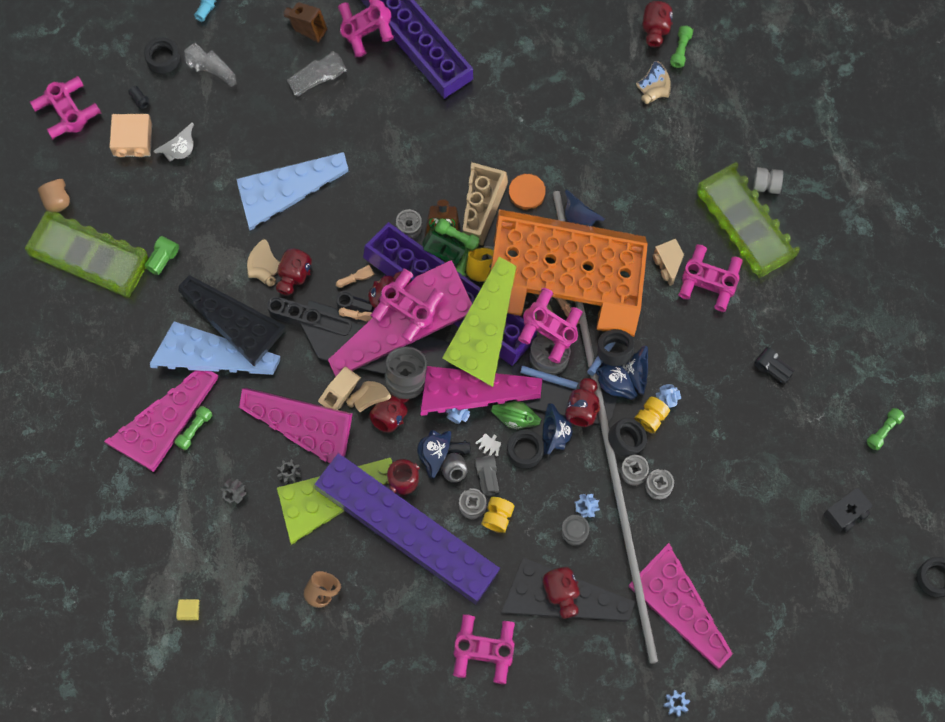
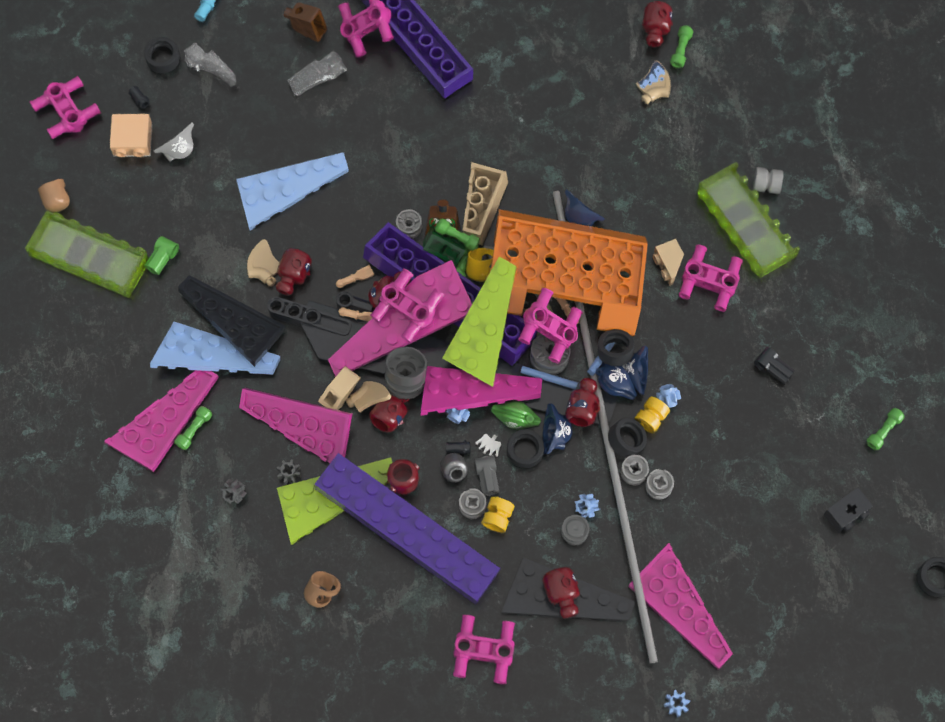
(188, 610): light yellow slope -> none
(433, 451): dark blue hat -> none
(527, 191): orange tile -> none

